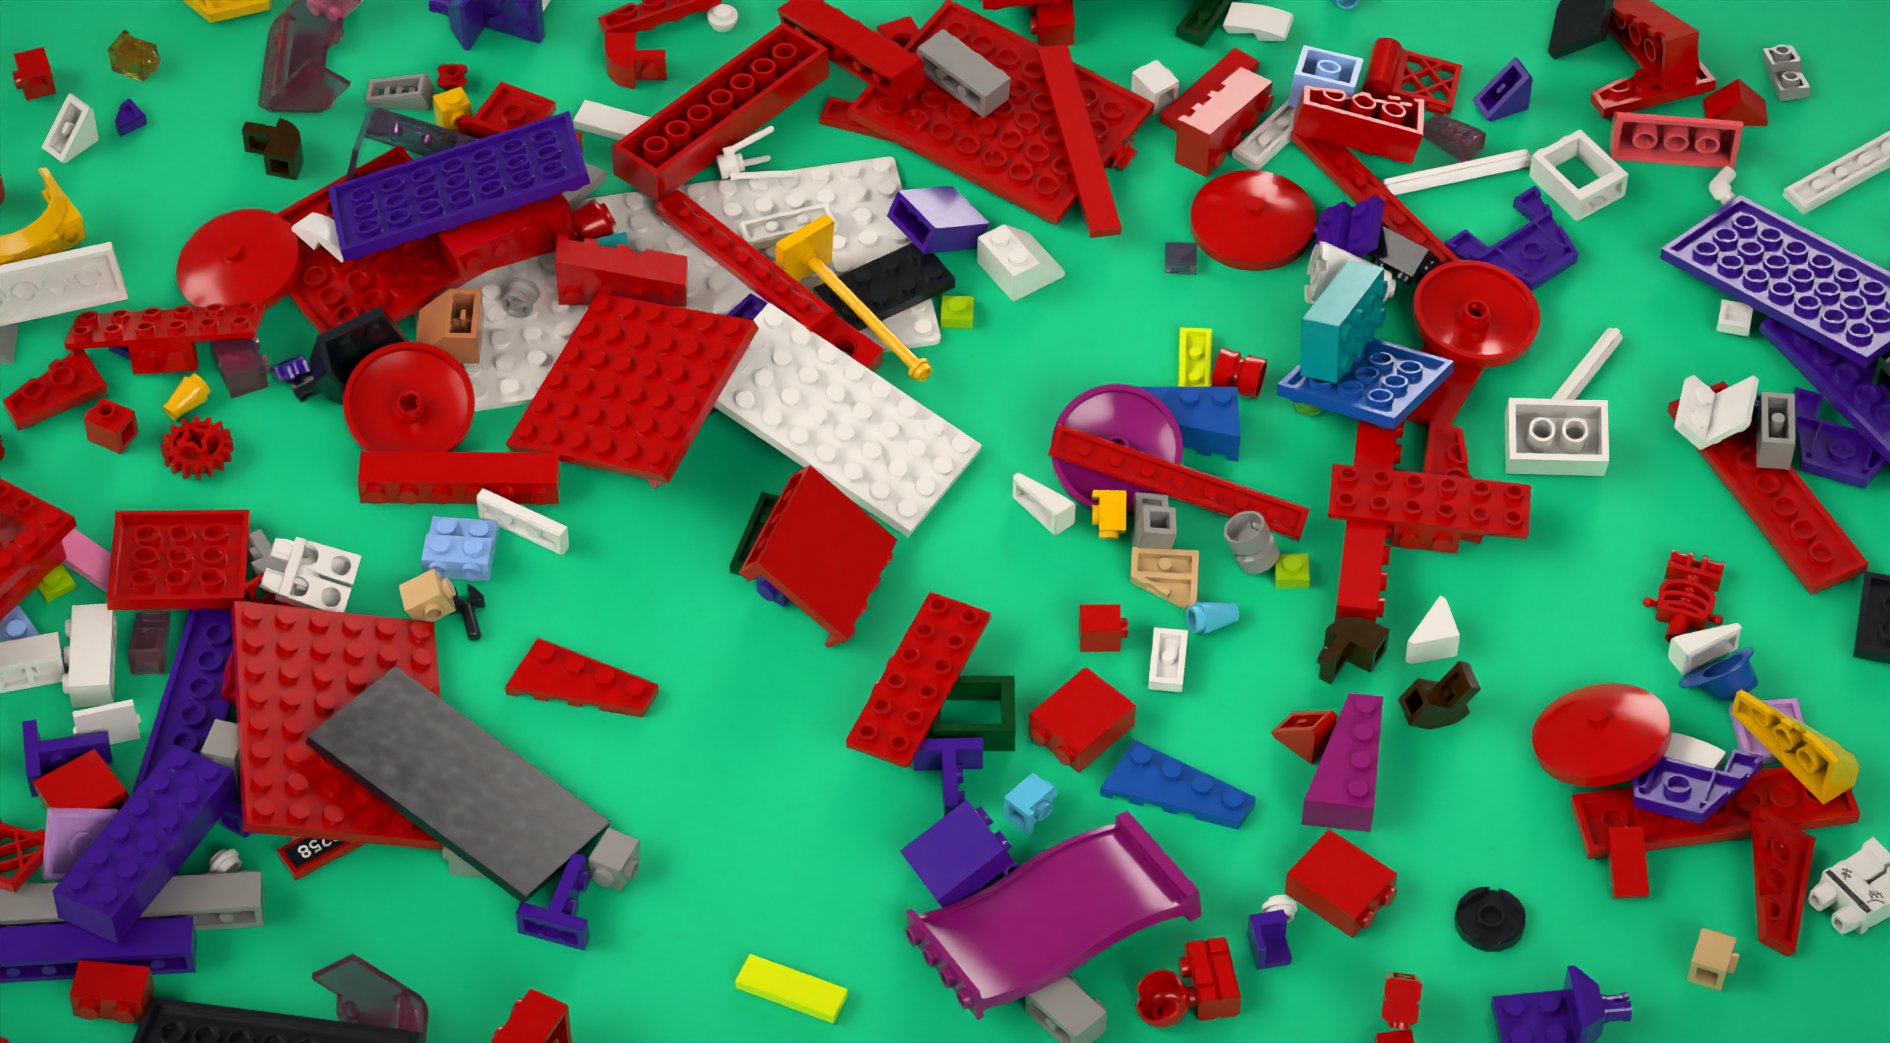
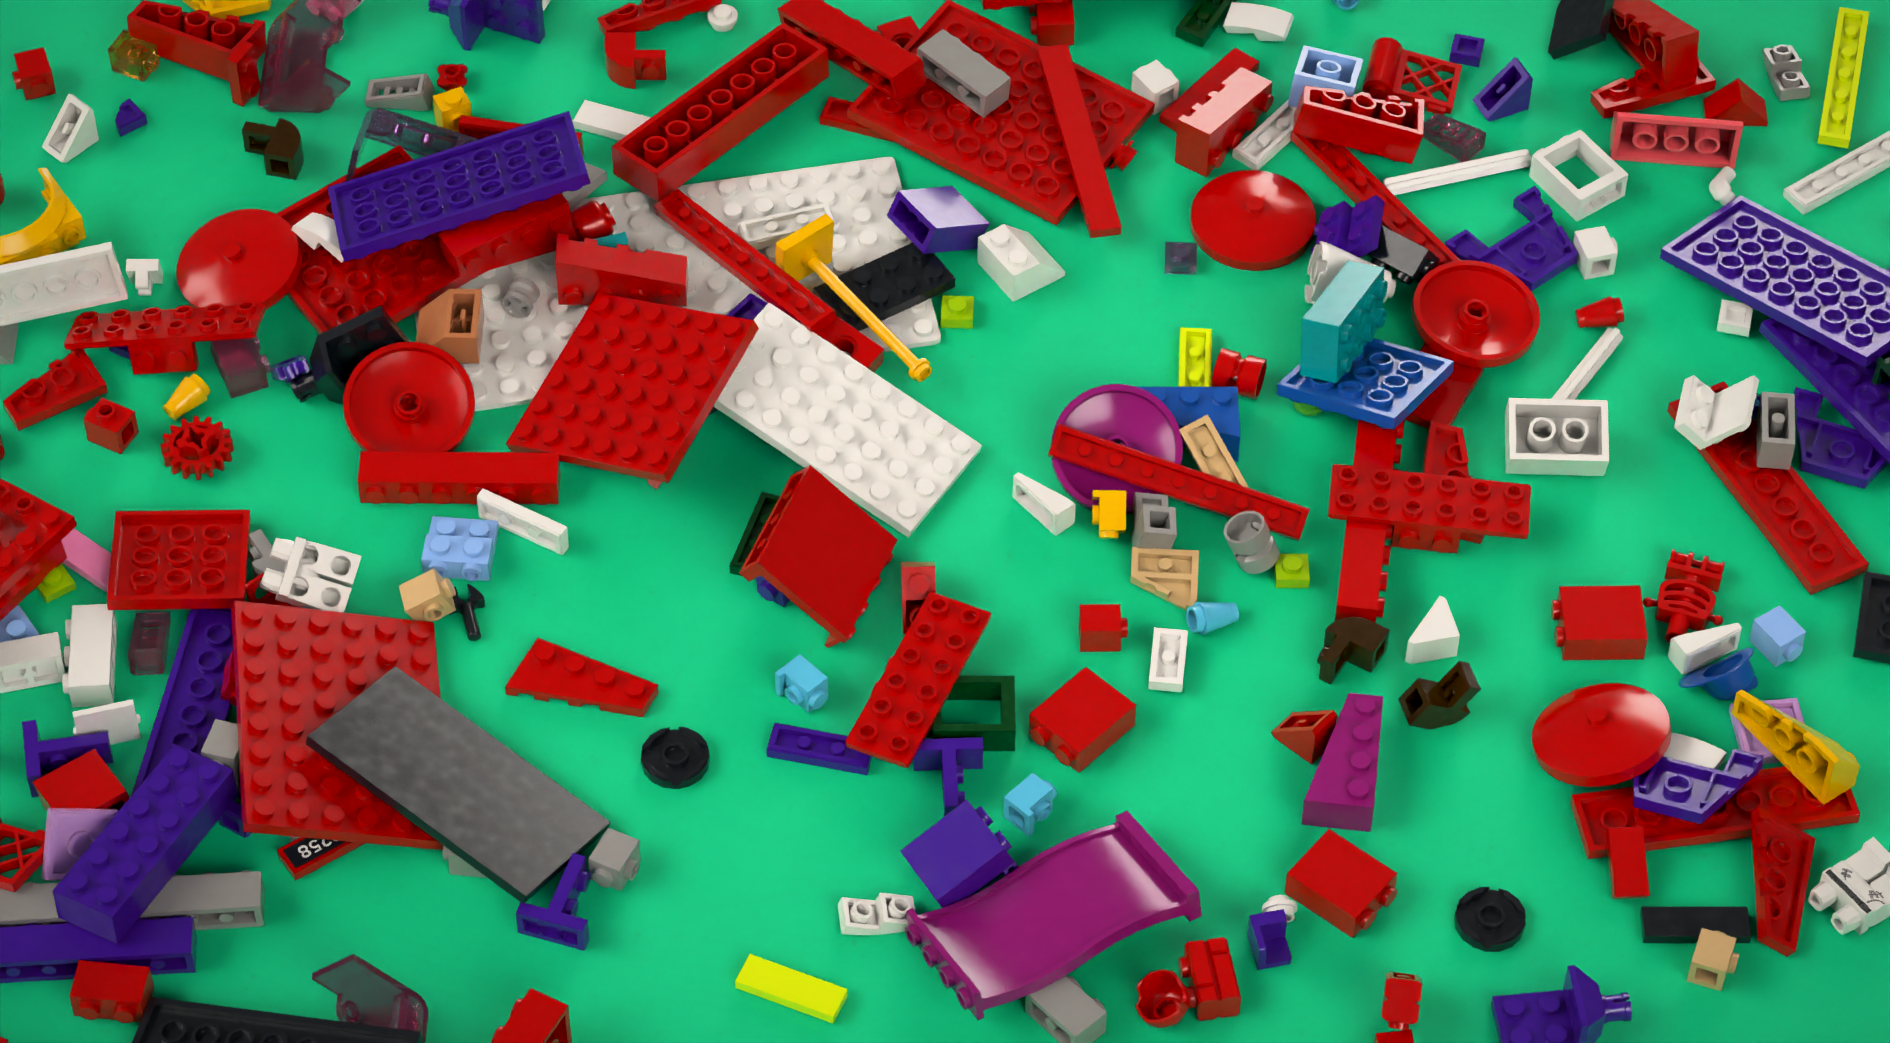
(144, 274): none -> white tile
(195, 36): none -> red wedge
(225, 862): white plate -> none
(243, 73): none -> red plate
(510, 108): red plate -> none
(675, 757): none -> black tile
(732, 165): white plant -> none
(802, 684): none -> medium azure brick
(816, 749): none -> dark purple tile
(874, 917): none -> white slope
(916, 583): none -> red slope
(1160, 780): blue wing -> none
(1210, 451): none -> tan plate
(1466, 50): none -> dark purple tile
(1596, 252): none -> white brick
(1600, 623): none -> red brick
(1601, 313): none -> red cone
(1685, 923): none -> black tile
(1777, 636): none -> light blue brick
(1843, 78): none -> neon yellow plate

